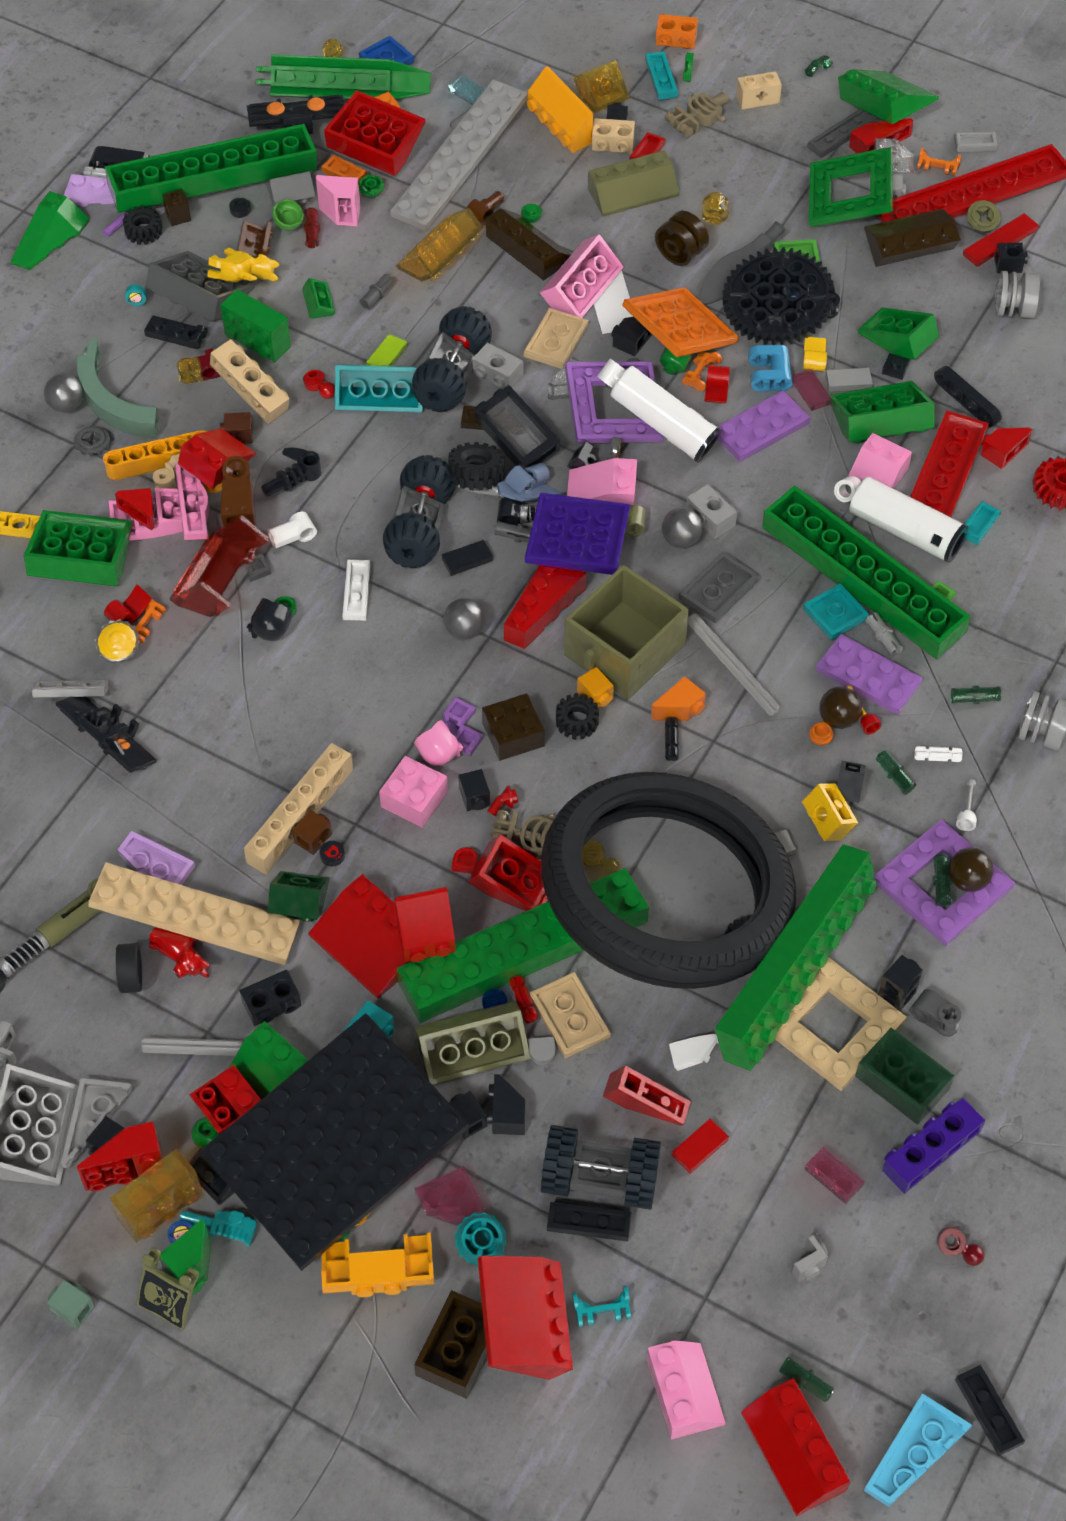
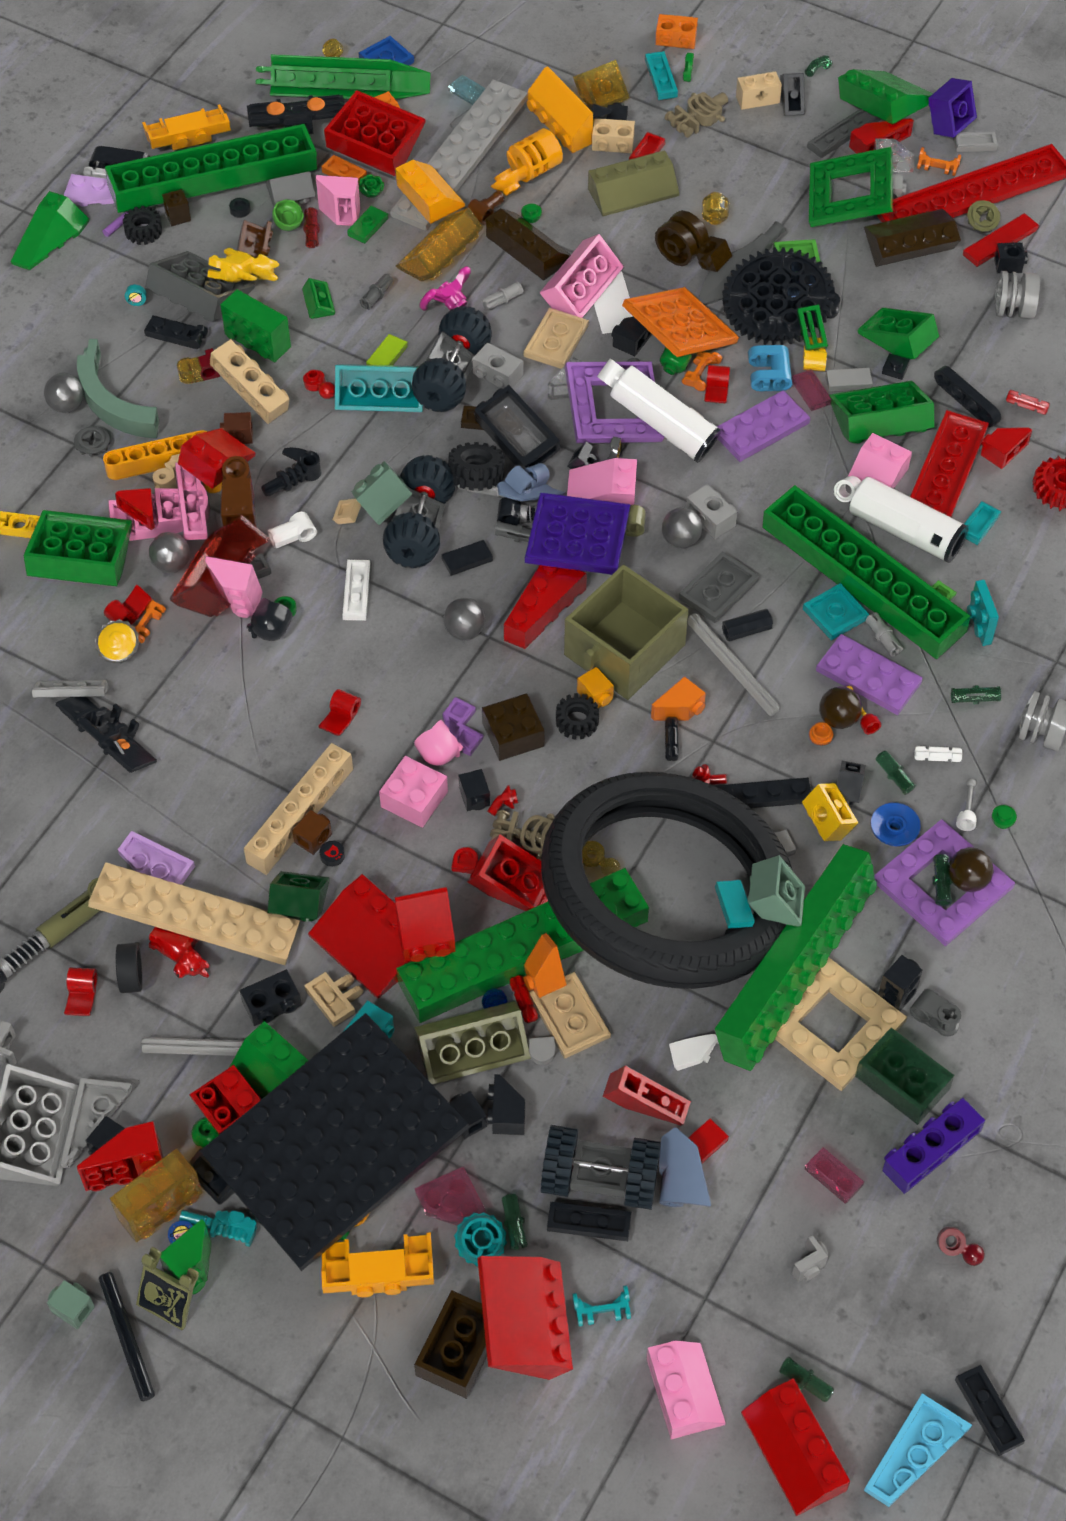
(82, 990): none -> red panel
(126, 1336): none -> black axle
(169, 552): none -> flat silver piece
(187, 129): none -> light orange bracket
(236, 584): none -> bright pink slope
(331, 1000): none -> tan hinge
(343, 710): none -> red panel
(347, 511): none -> tan plate
(367, 224): none -> green plate
(381, 492): none -> sand green slope
(427, 190): none -> light orange slope
(448, 293): none -> dark pink piece
(503, 296): none -> light grey axle
(514, 1221): none -> clear green axle
(528, 160): none -> light orange cylinder
(544, 968): none -> orange slope
(598, 110): none -> black slope
(681, 1172): none -> sand blue panel
(703, 774): none -> red plate
(713, 254): none -> dark brown brick
(734, 904): none -> teal tile
(747, 625): none -> black axle
(770, 792): none -> black plate
(776, 892): none -> sand green slope
(792, 93): none -> black slope
(816, 346): none -> green tile
(896, 816): none -> blue dish
(952, 107): none -> dark purple brick
(983, 613): none -> teal plate
(1004, 816): none -> green plate
(1027, 402): none -> axle

